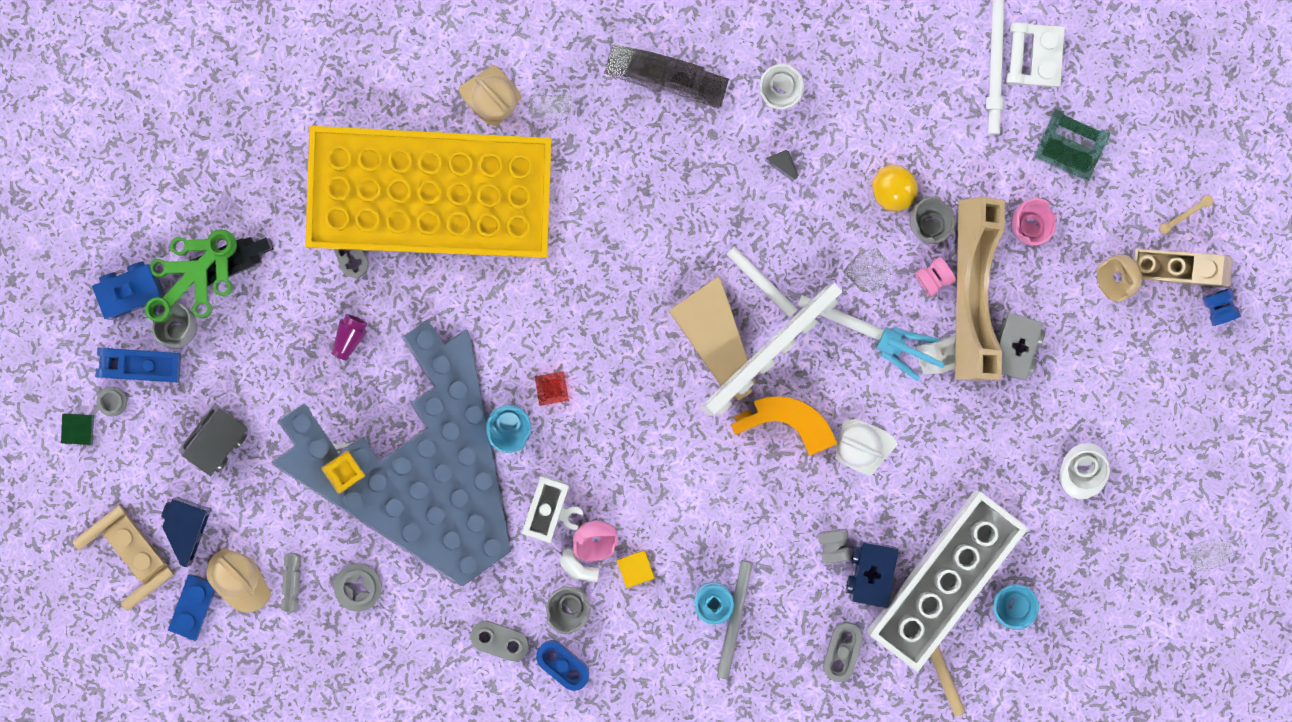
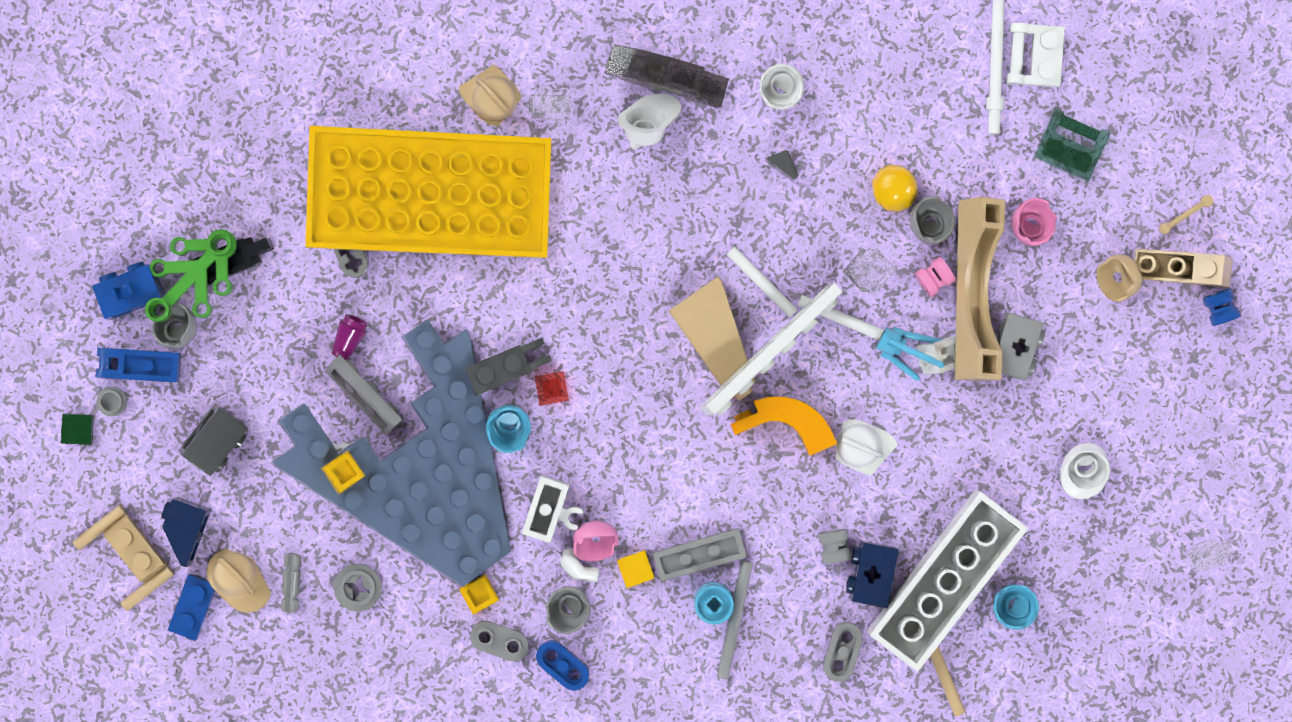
(364, 394): none -> light grey plate
(479, 594): none -> yellow tile
(504, 367): none -> dark grey hinge
(648, 118): none -> white piece
(699, 554): none -> light grey plate

